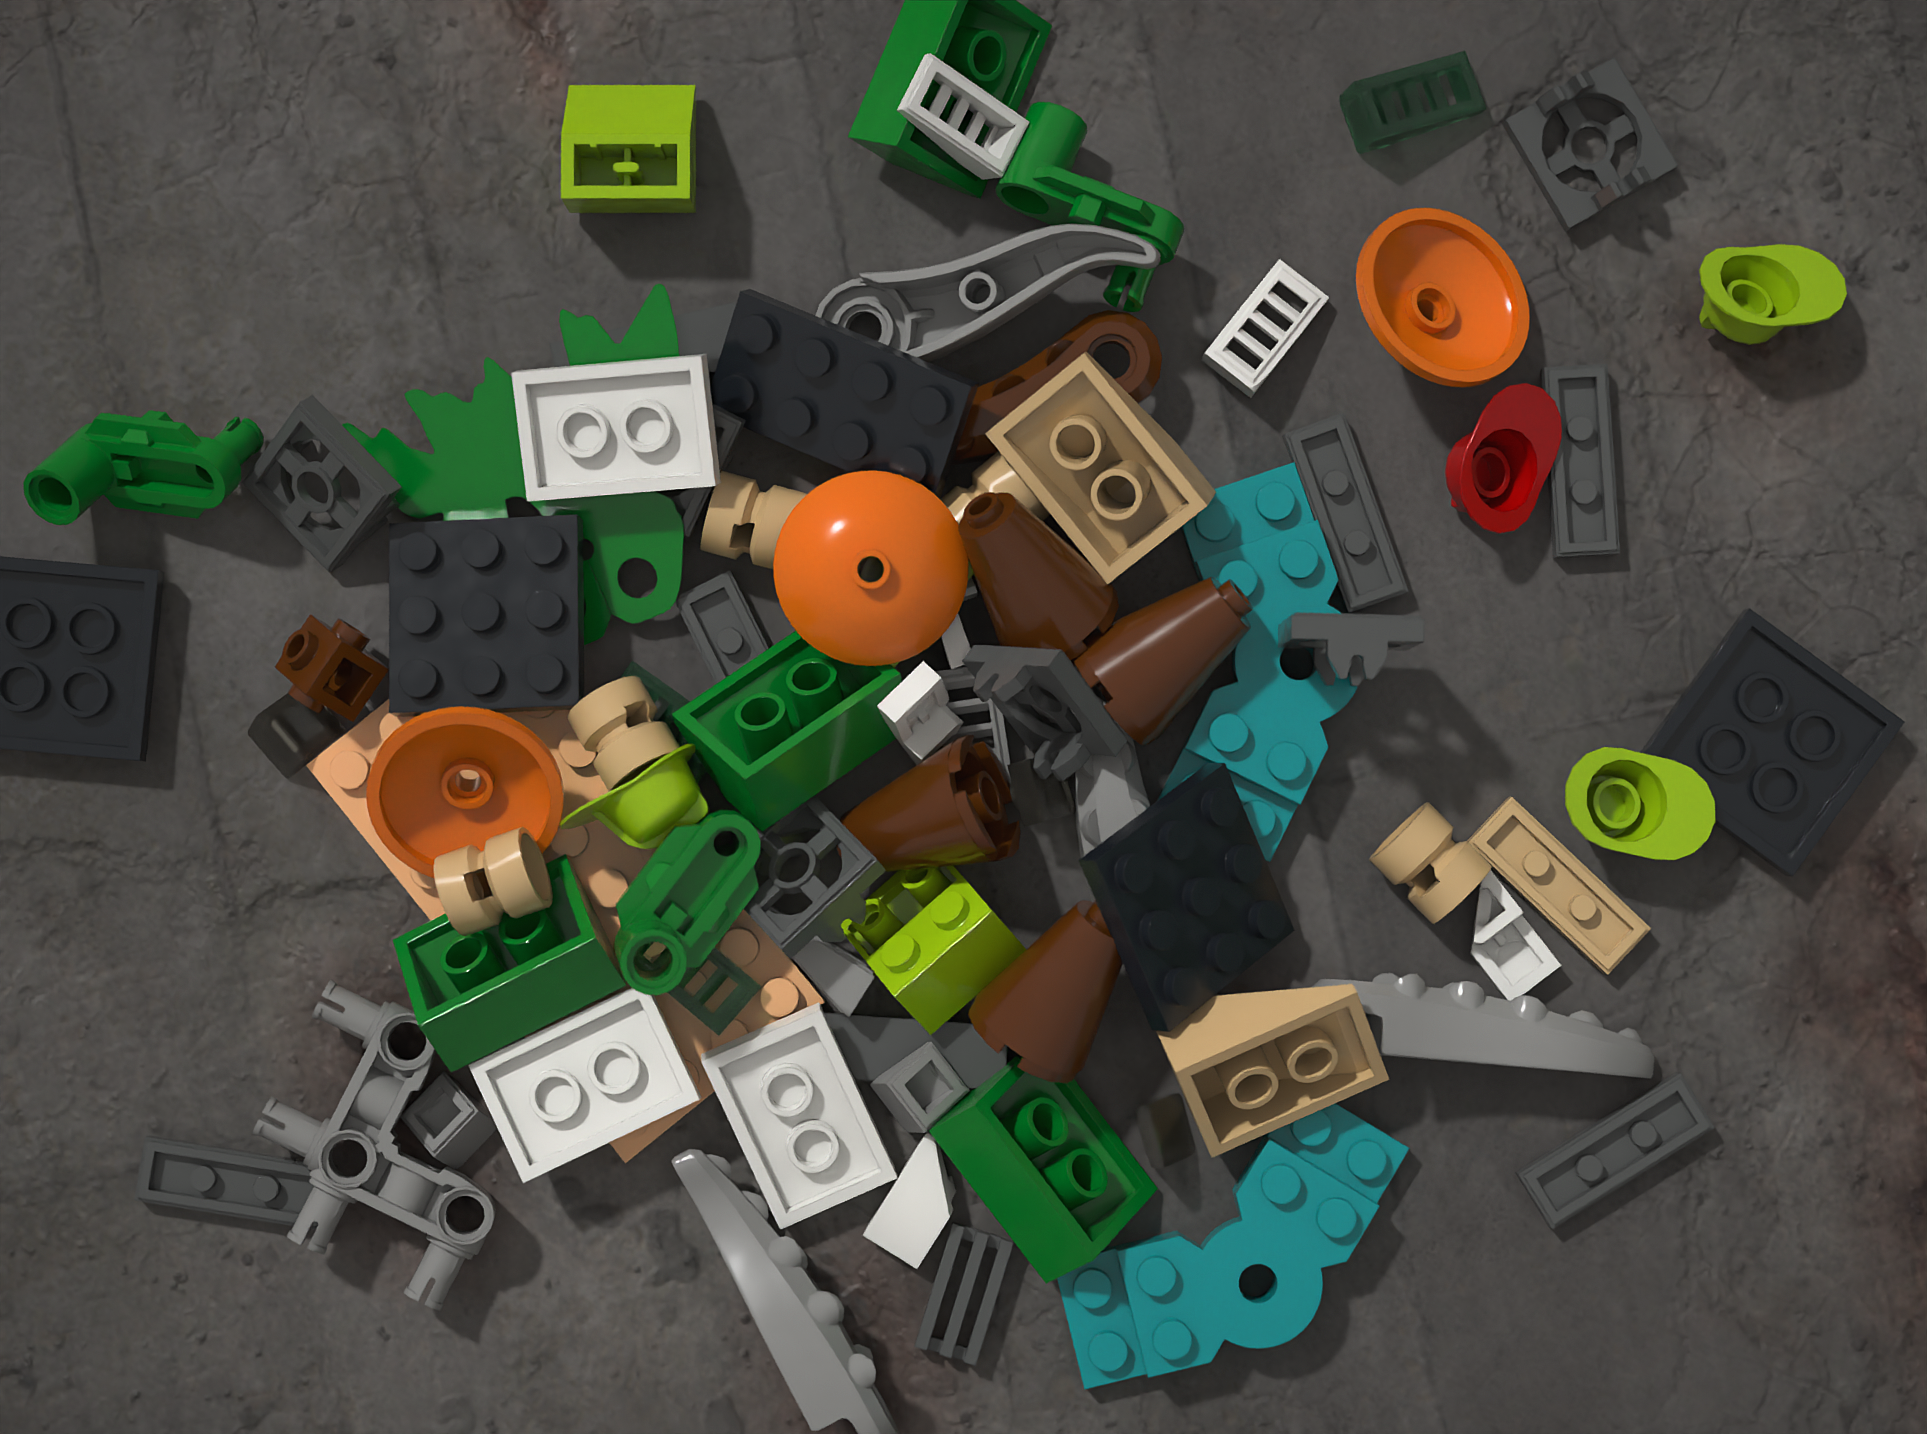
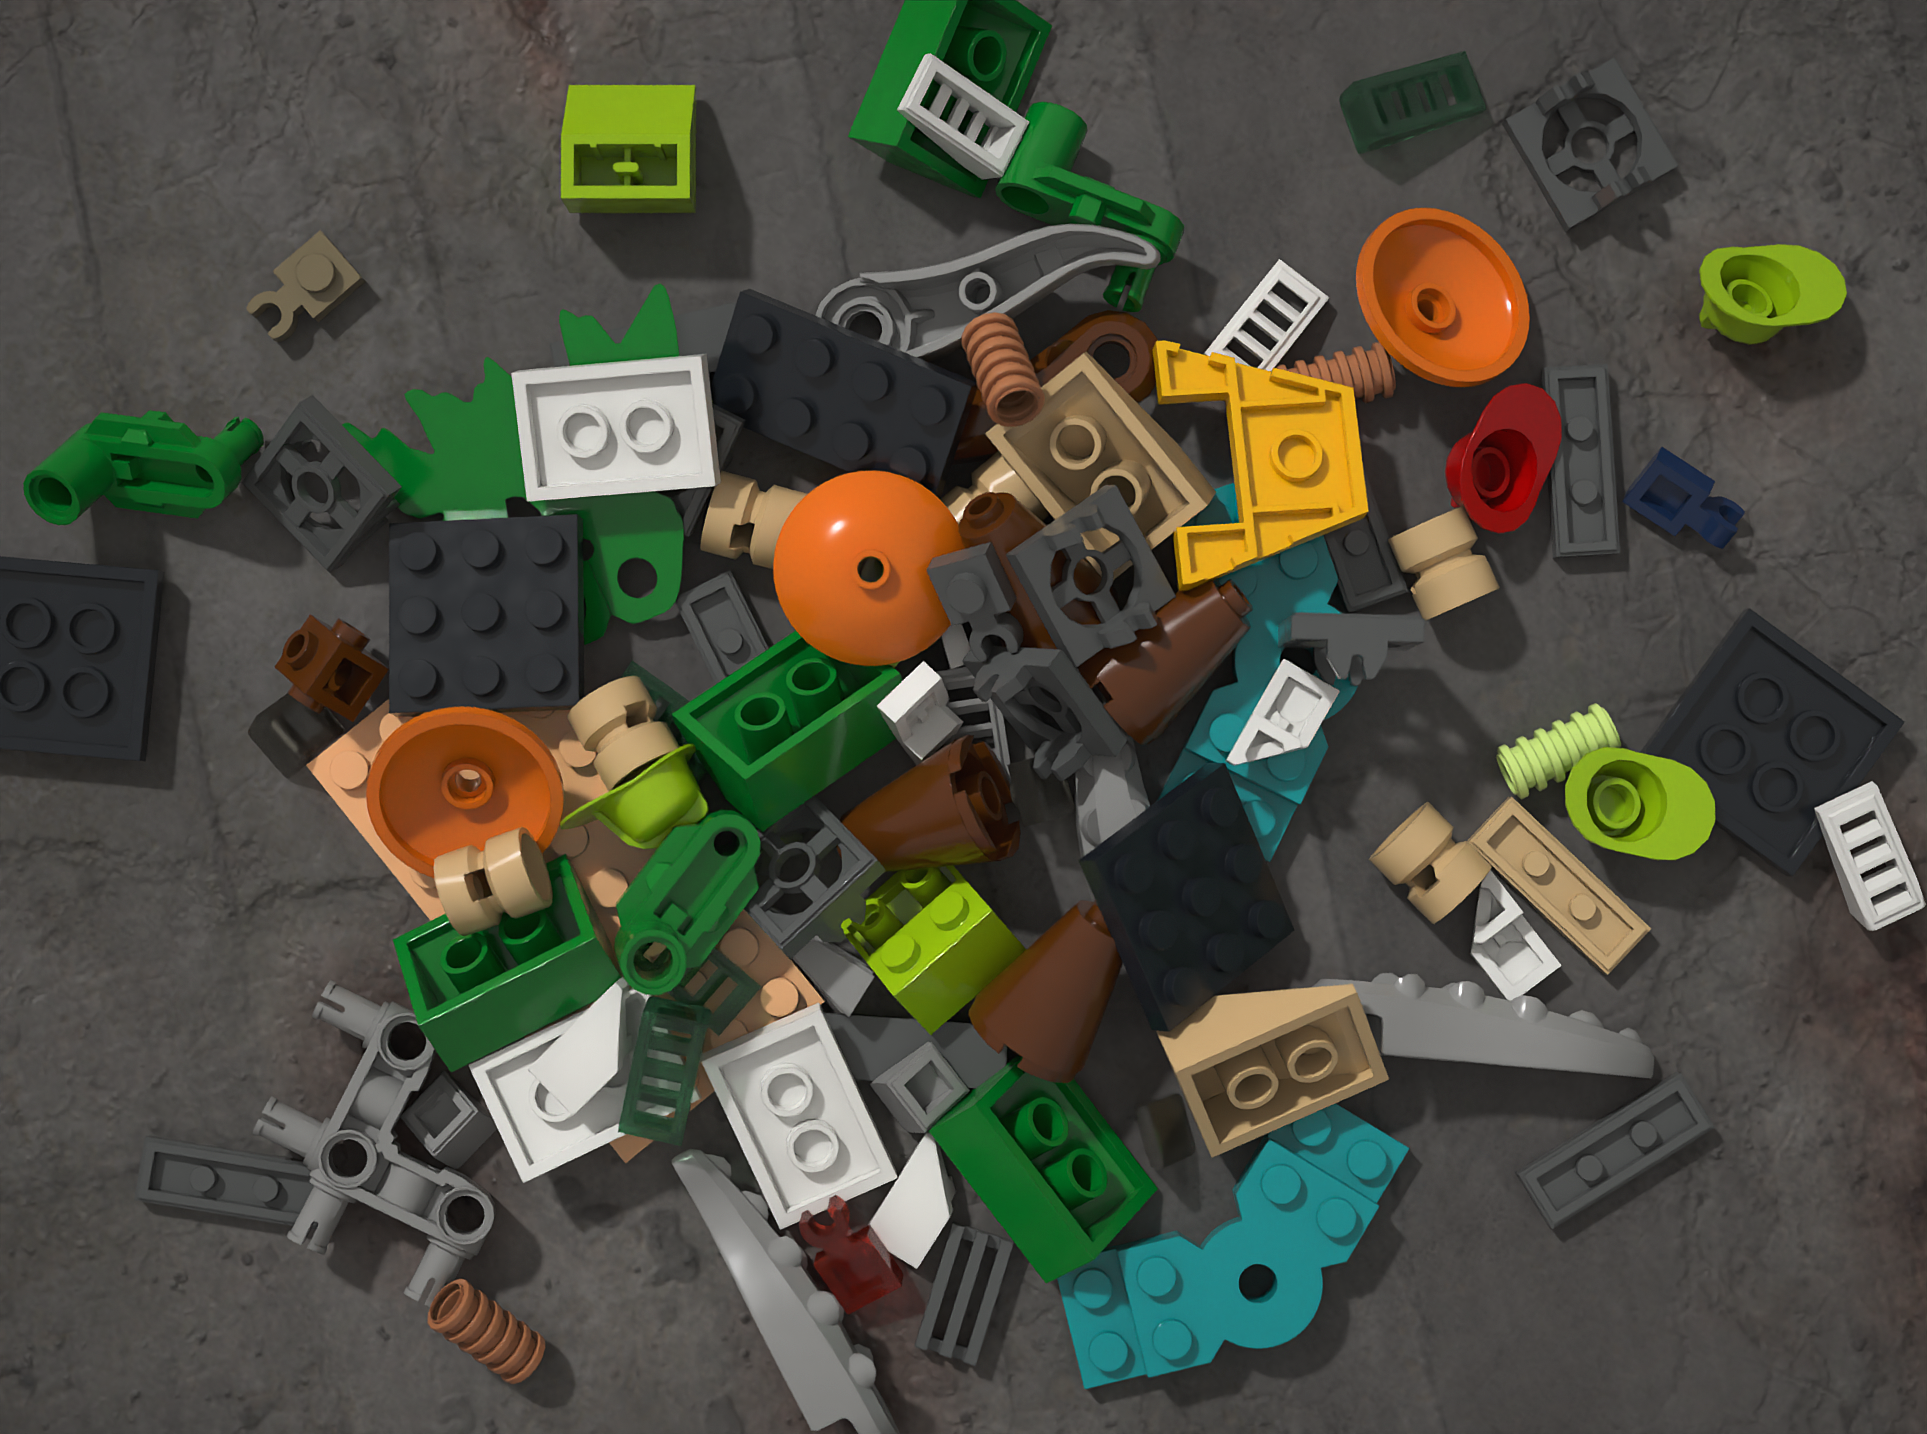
(313, 280): none -> dark tan plate
(486, 1331): none -> nougat piece
(587, 1051): none -> white slope
(679, 1018): none -> clear green slope
(851, 1263): none -> clear red plate
(977, 591): none -> dark grey plate
(1002, 369): none -> nougat piece
(1033, 568): none -> dark grey piece
(1284, 715): none -> white slope
(1290, 459): none -> yellow wing
(1365, 371): none -> nougat piece
(1443, 563): none -> tan wheel
(1555, 751): none -> yellowish green piece
(1677, 495): none -> dark blue plate
(1886, 893): none -> white slope

